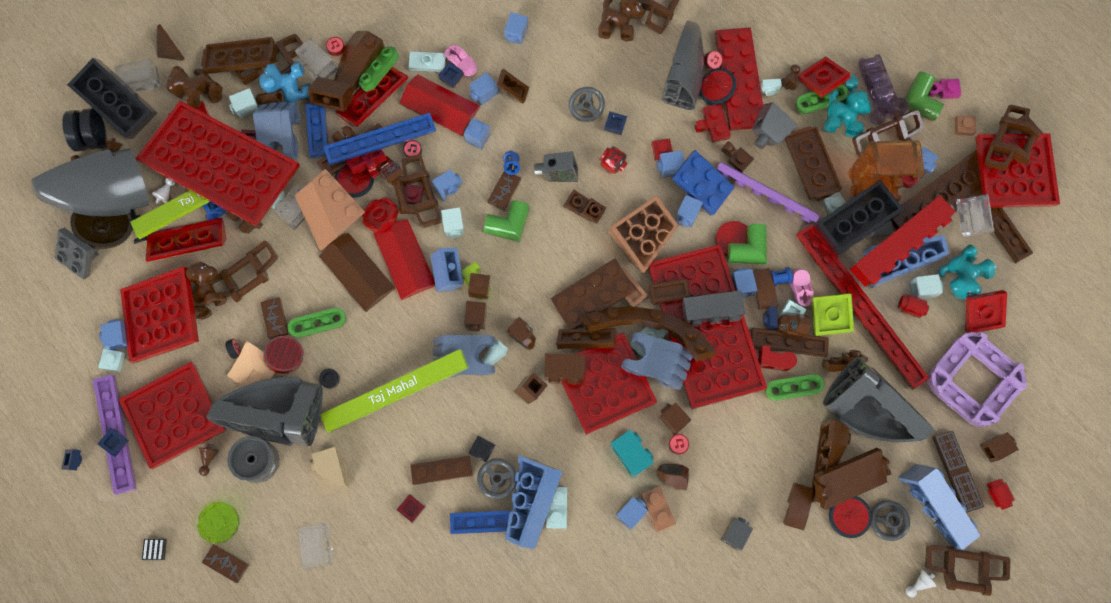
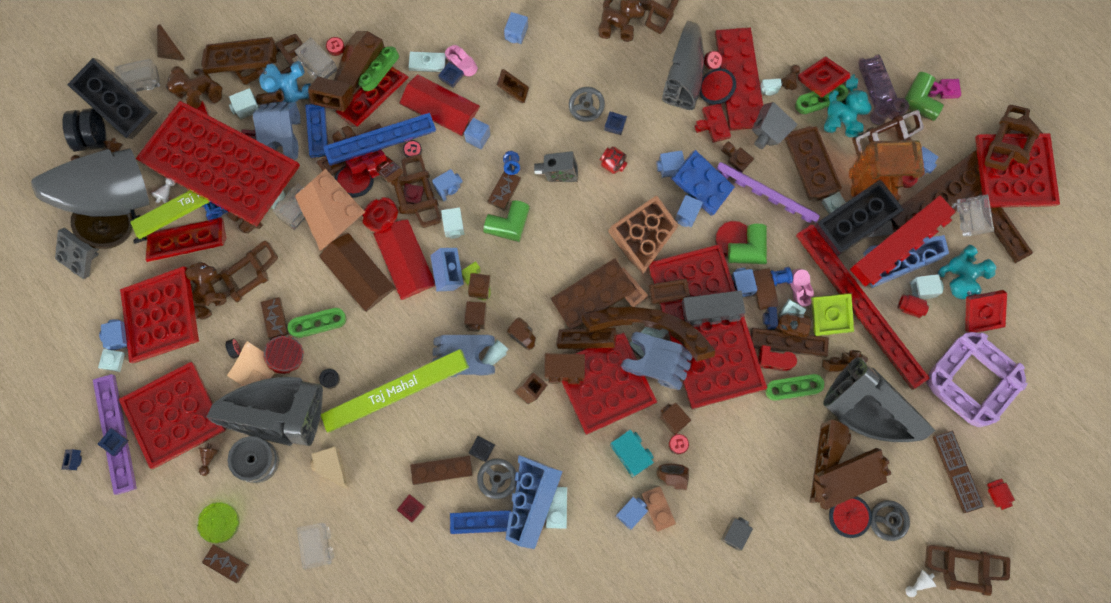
(154, 549): tile -> none
(483, 89): medium blue brick -> none
(584, 207): reddish brown slope -> none
(660, 147): red plate -> none
(799, 506): reddish brown slope -> none
(941, 505): wedge -> none
(965, 125): nougat plate -> none
(999, 447): reddish brown brick -> none

